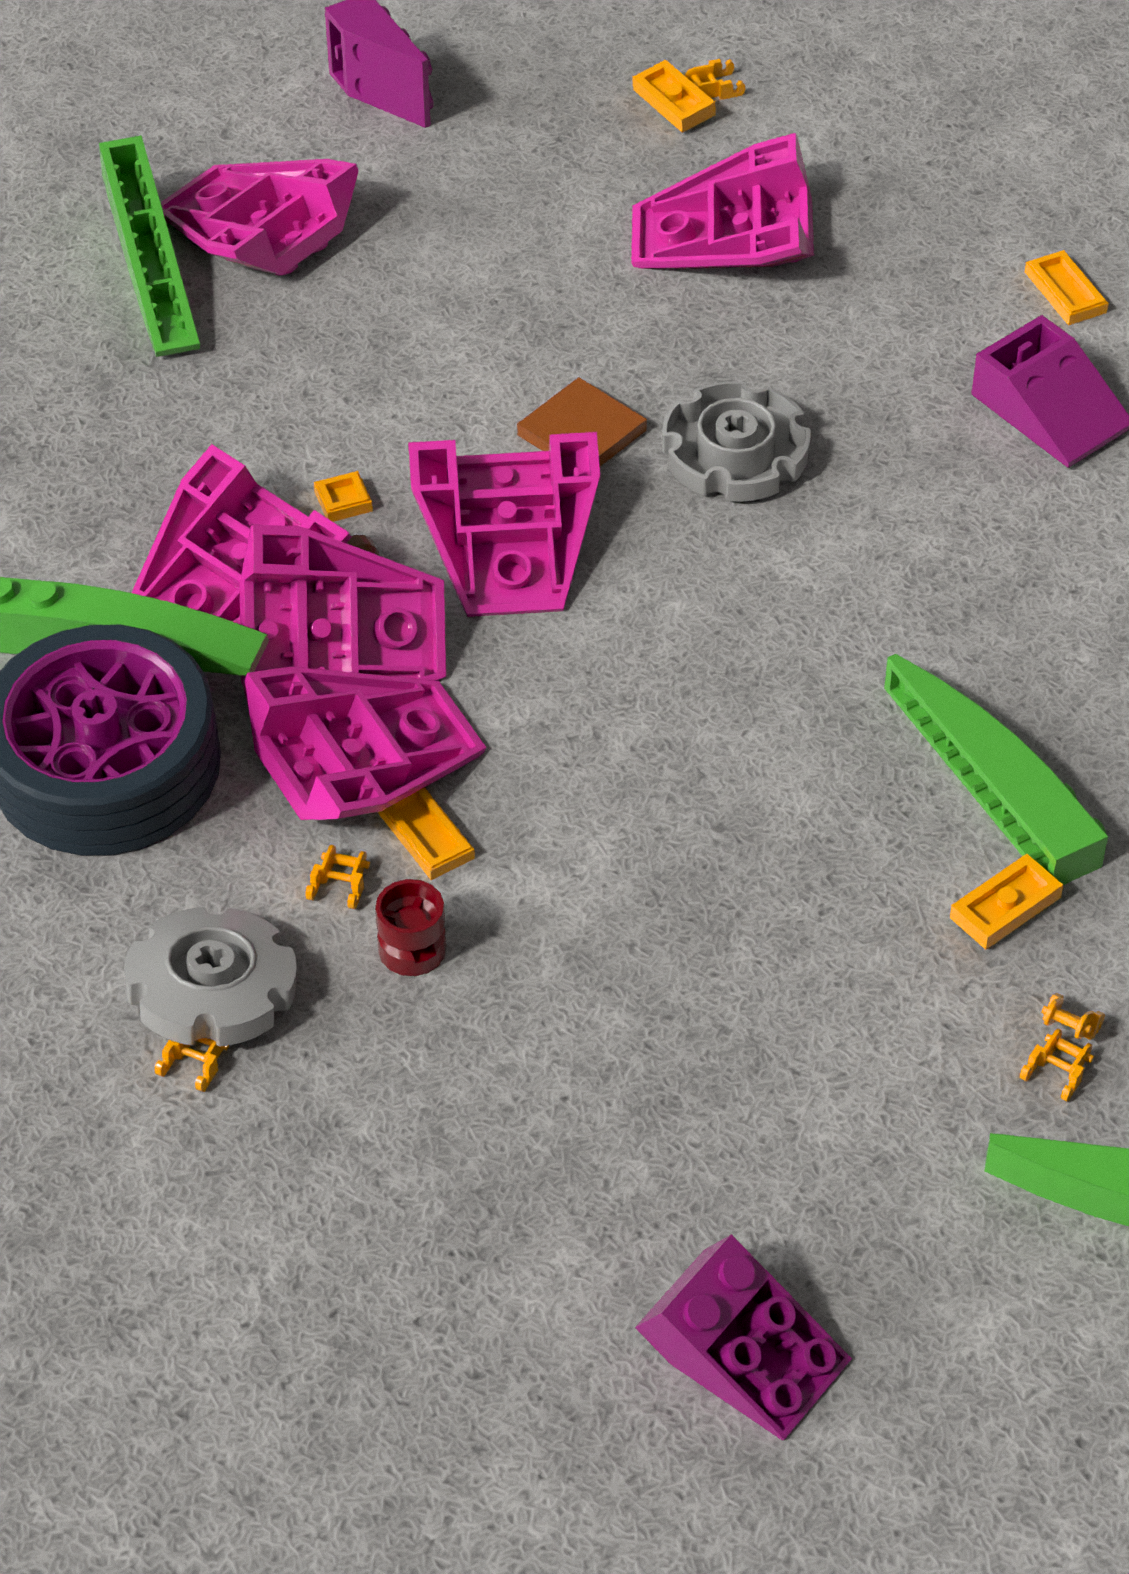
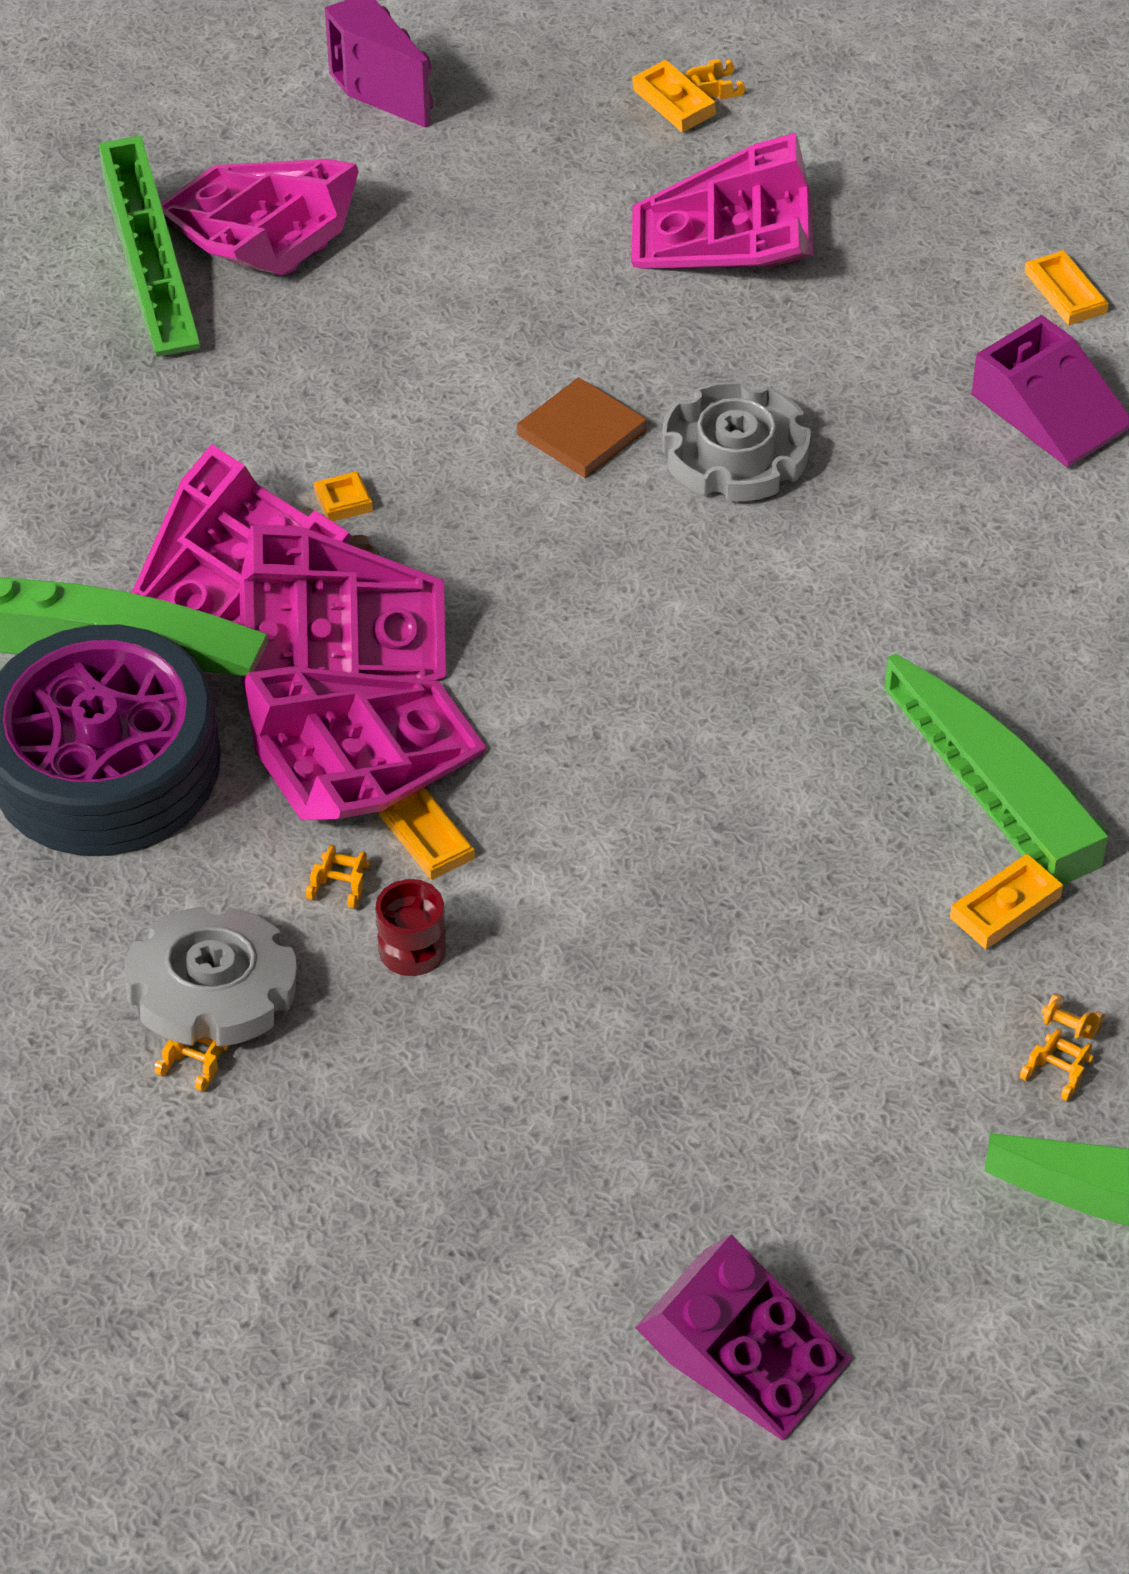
(508, 519): dark pink wedge -> none

